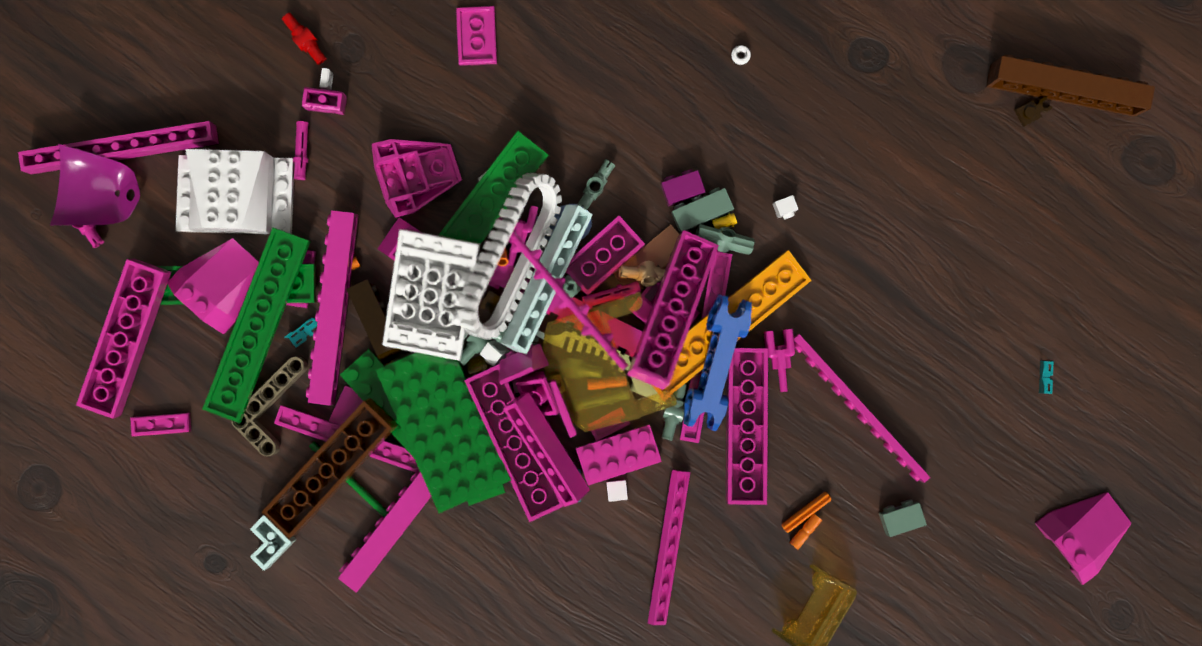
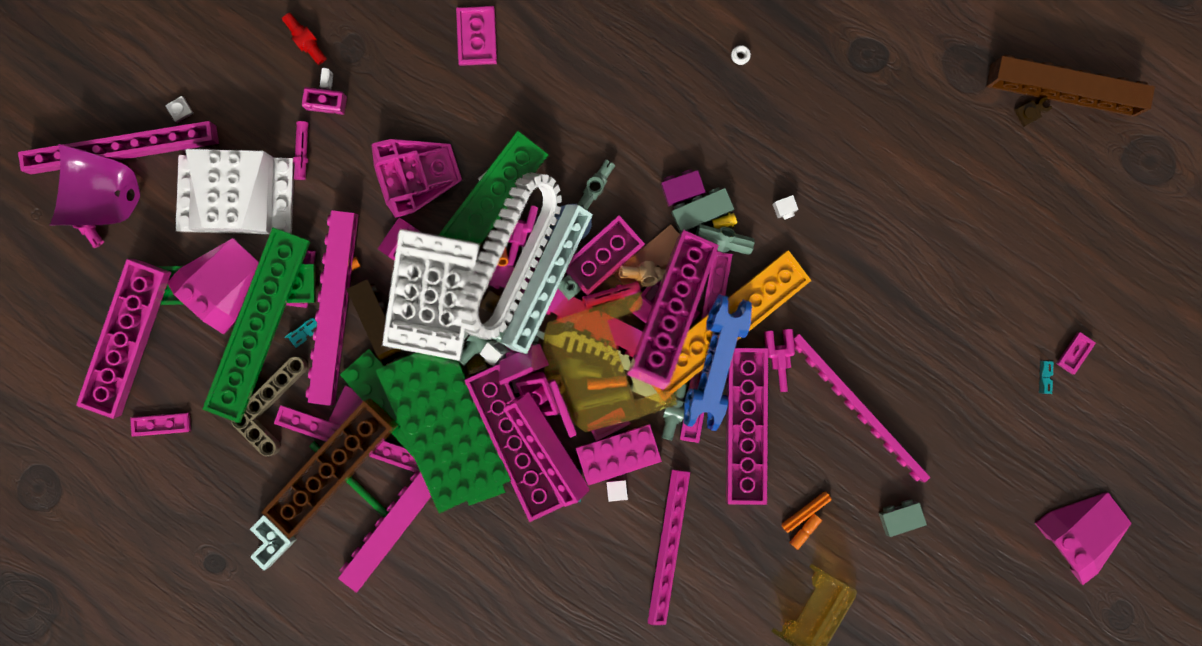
(179, 109): none -> white plate
(565, 300): dark pink plant -> none
(1076, 353): none -> dark pink plate

